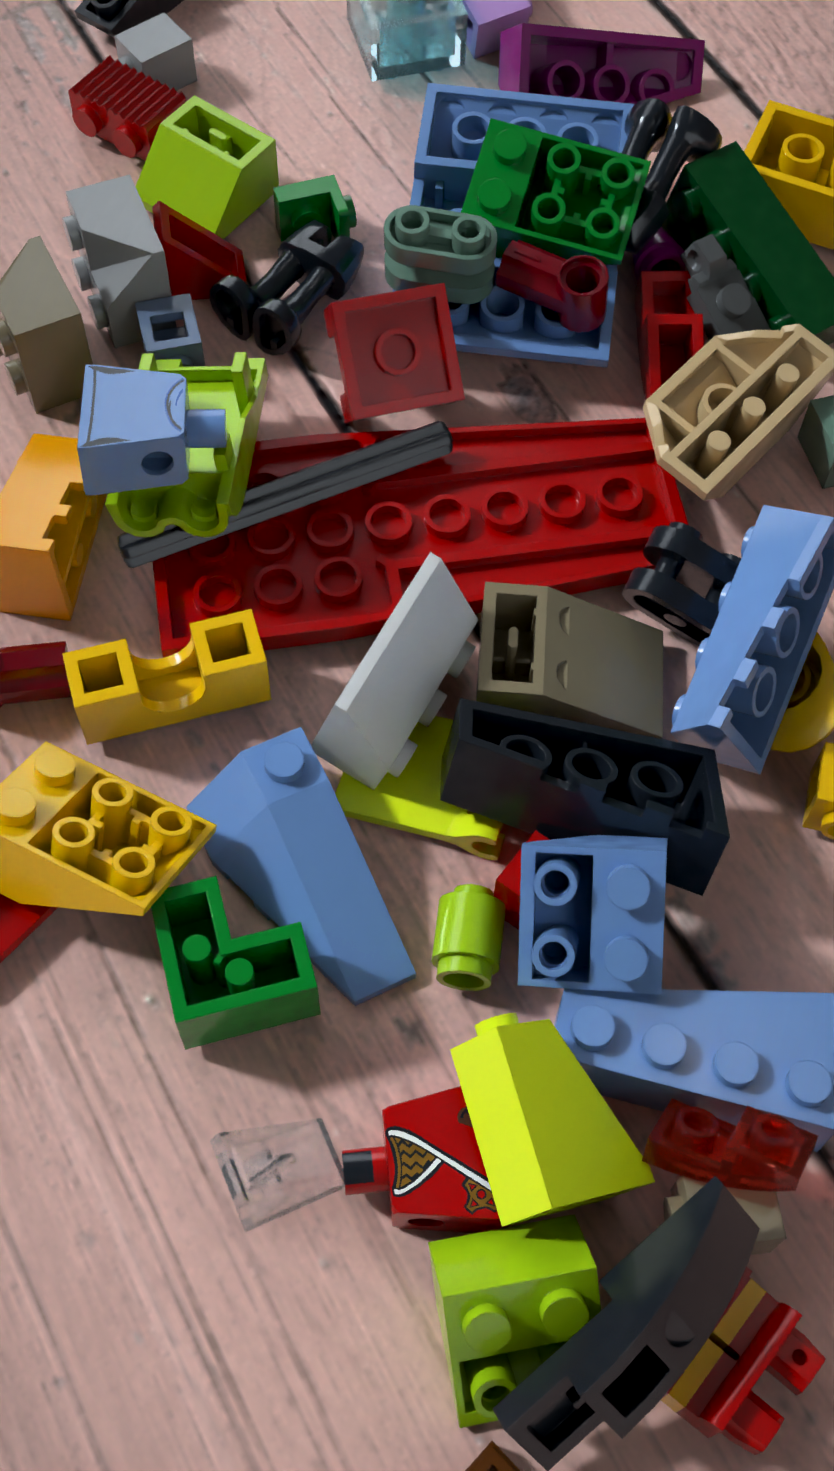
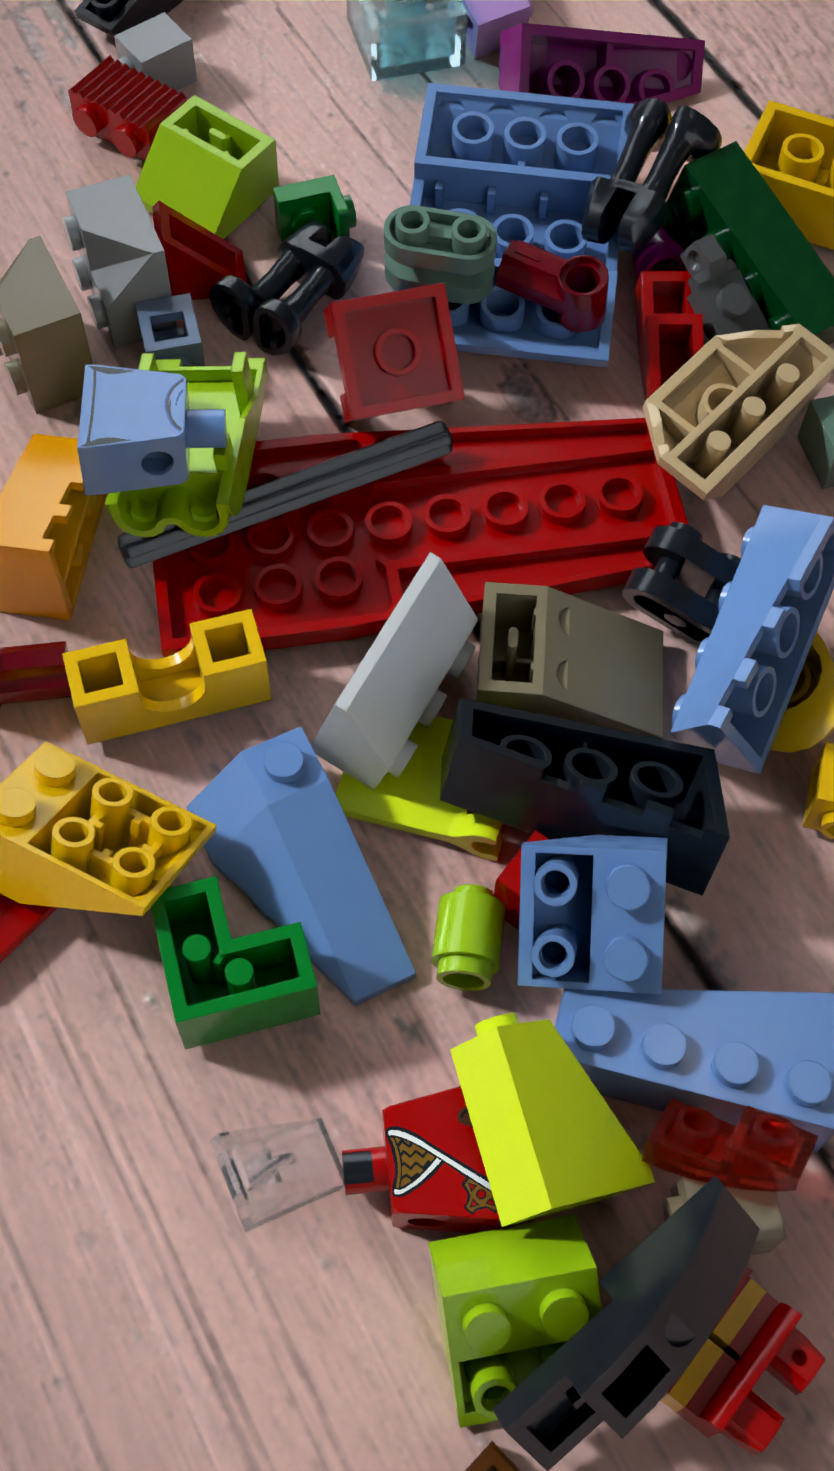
(555, 192): green slope -> none

